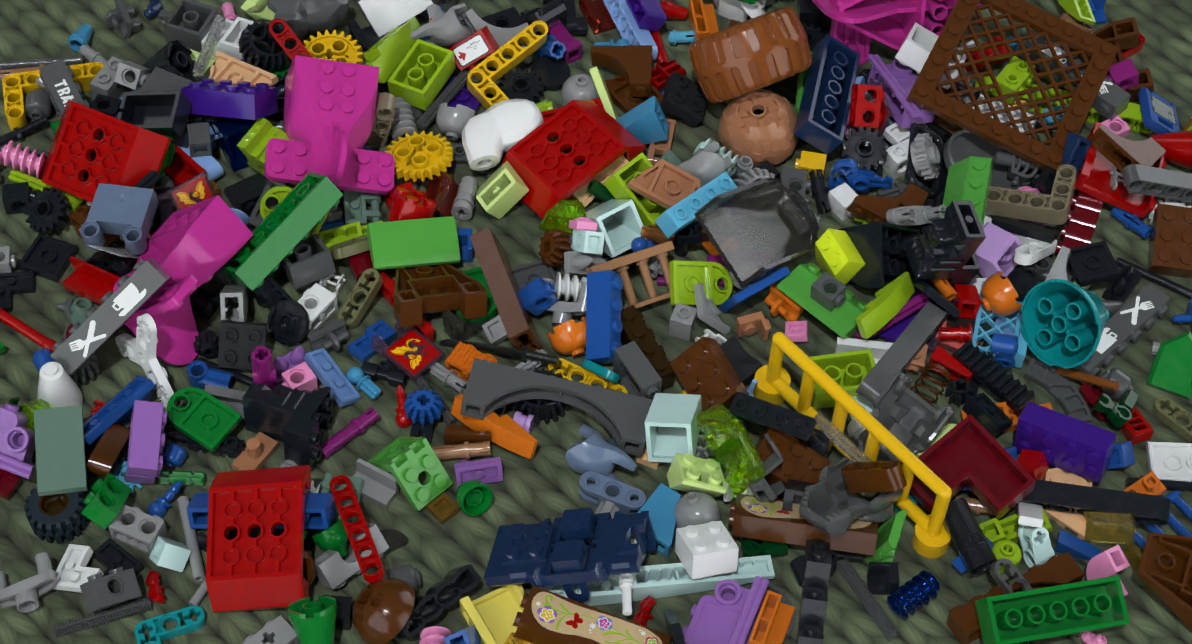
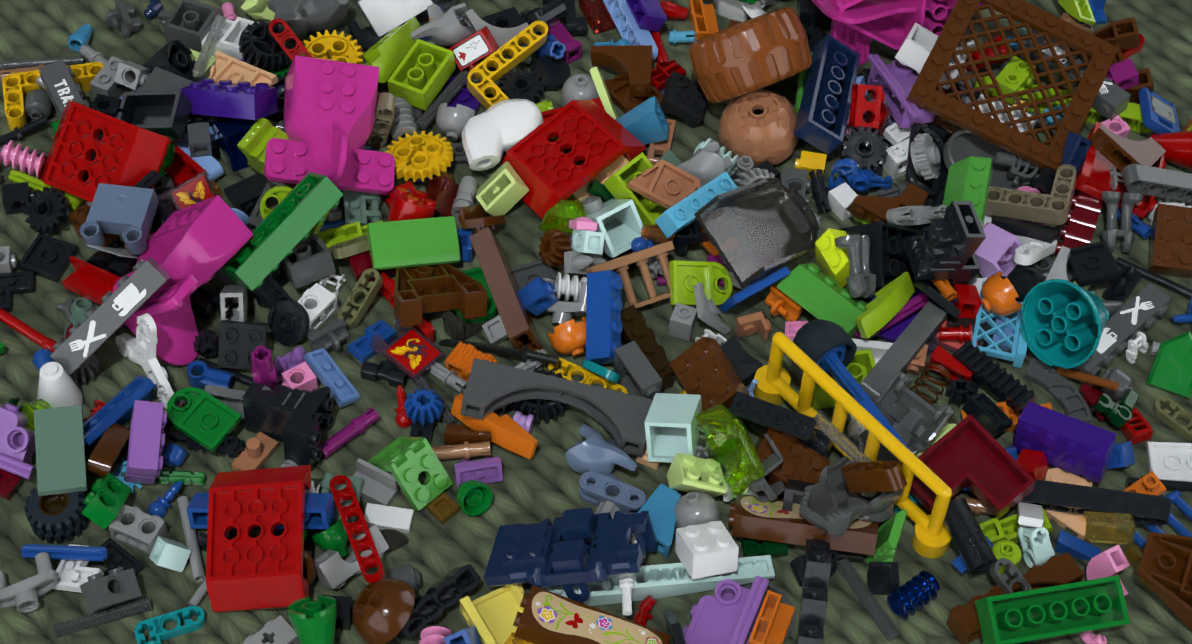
(63, 552): none -> blue axle
(155, 590): red piece -> none
(364, 383): dark azure axle -> none
(389, 517): none -> white tile
(475, 218): none -> reddish brown bracket
(592, 204): none -> light grey beam
(825, 284): dark grey brick -> none
(832, 351): none -> piece
(860, 280): none -> dark grey piece
(1004, 349): blue piece -> none
(1109, 235): none -> dark grey piece
(1133, 346): none -> white piece

